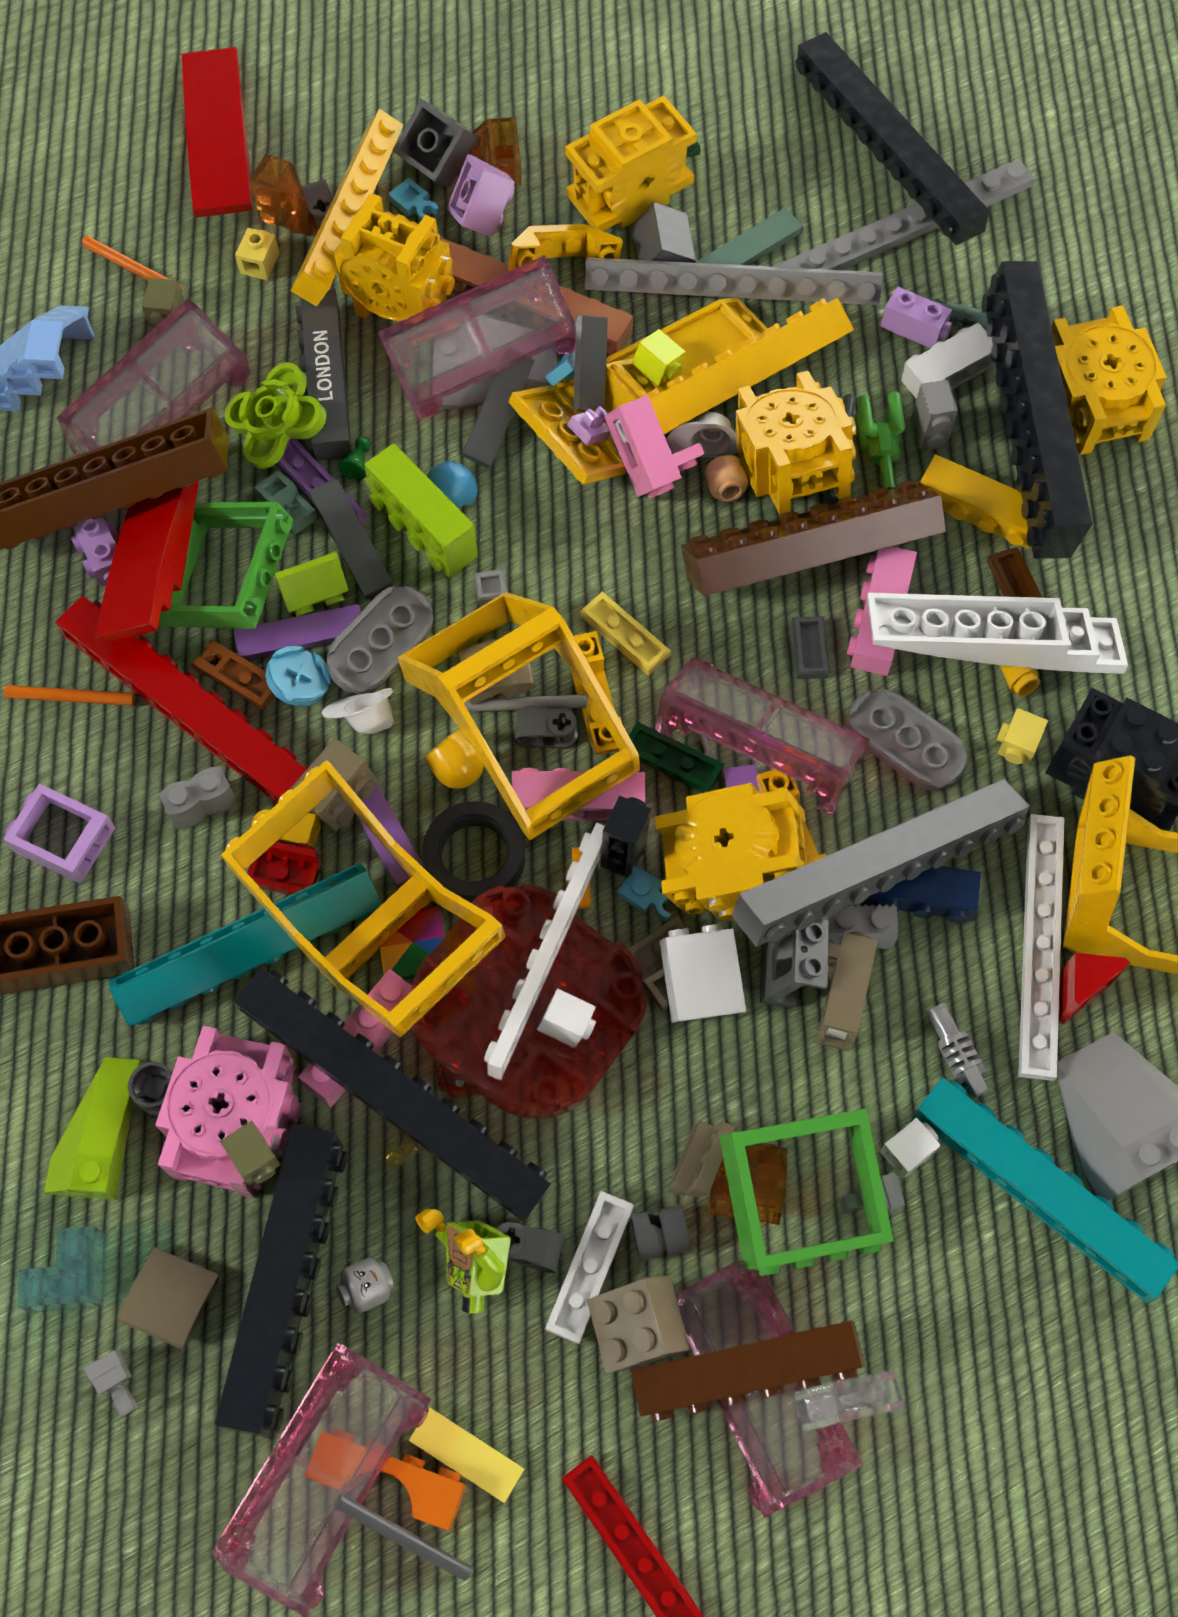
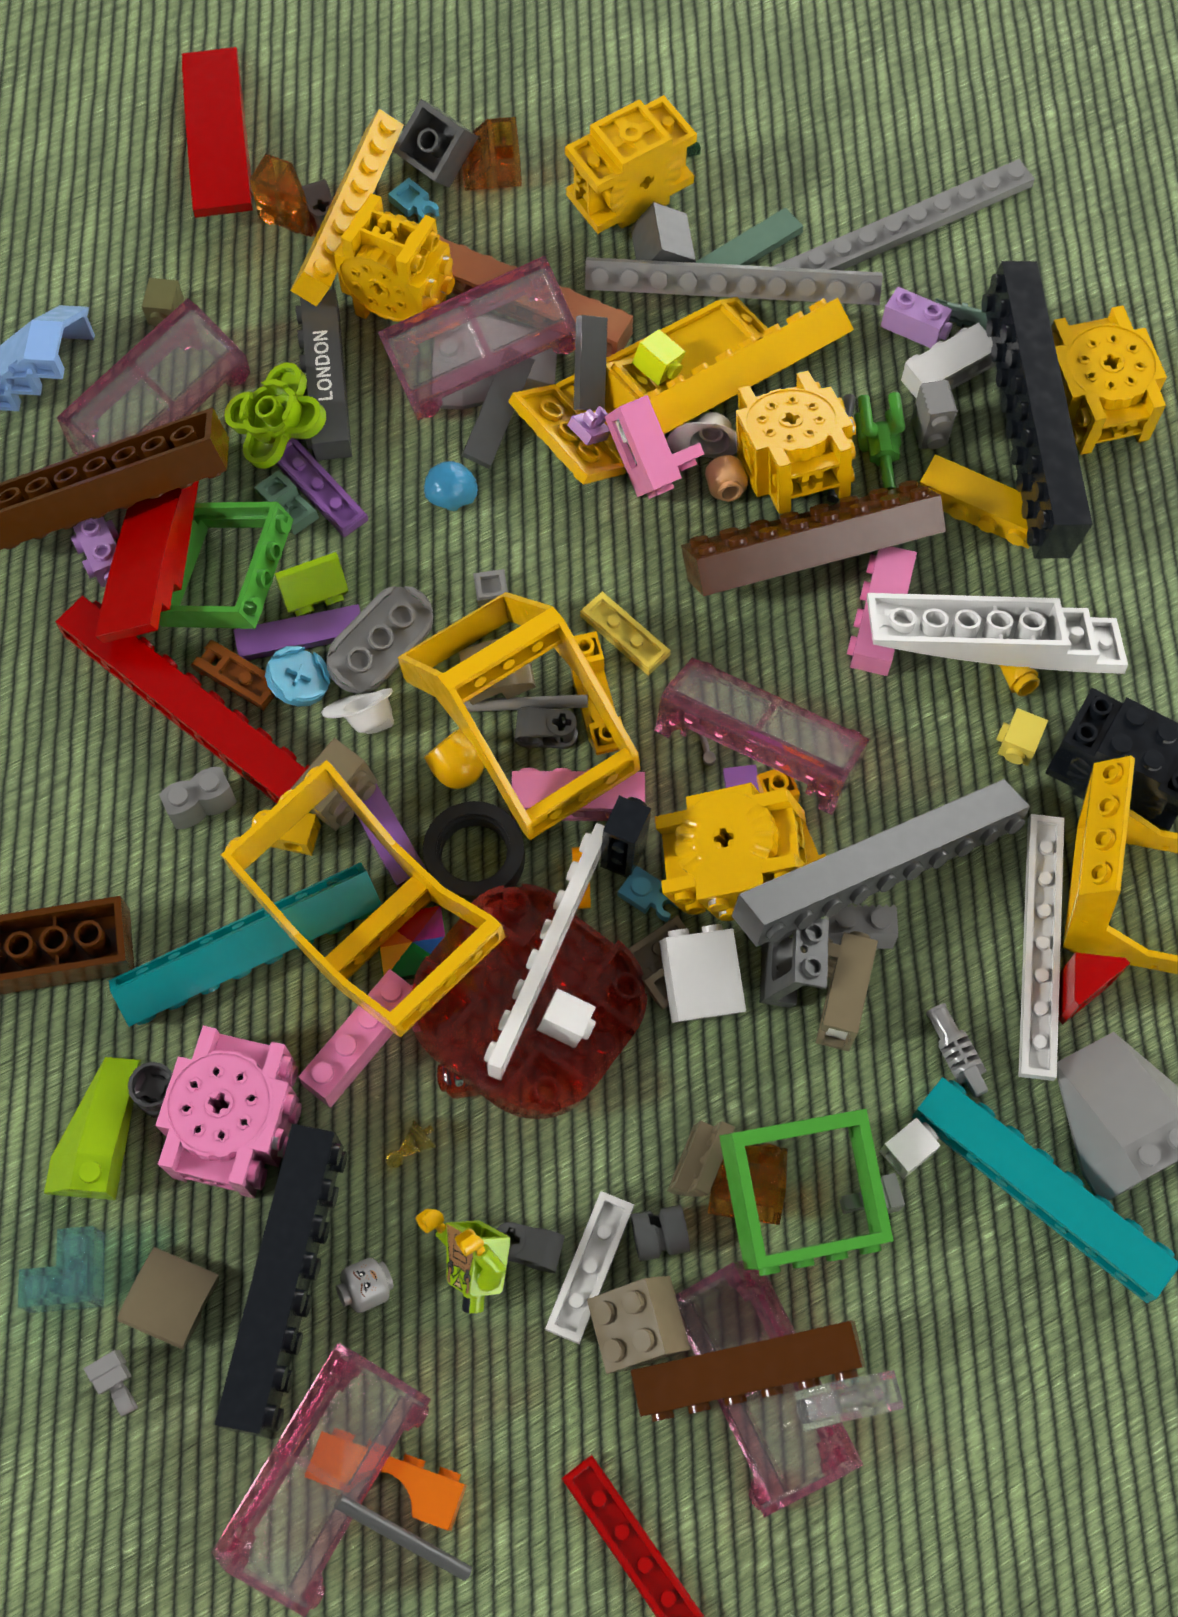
(69, 695): orange bar -> none
(85, 849): lavender window -> none
(120, 259): orange bar -> none
(251, 1154): olive brick -> none
(257, 253): light yellow brick -> none
(286, 868): red bracket -> none
(350, 538): dark grey tile -> none
(354, 463): green piece -> none
(393, 1094): black brick -> none
(421, 511): lime brick -> none
(467, 1455): light yellow tile -> none
(480, 196): lavender slope -> none
(562, 241): yellow slope -> none
(563, 370): medium azure plate -> none
(675, 758): dark green plate -> none
(810, 647): dark grey tile -> none
(892, 139): black brick -> none
(909, 739): light grey tile -> none
(934, 893): dark blue brick -> none
(1013, 574): reddish brown tile -> none

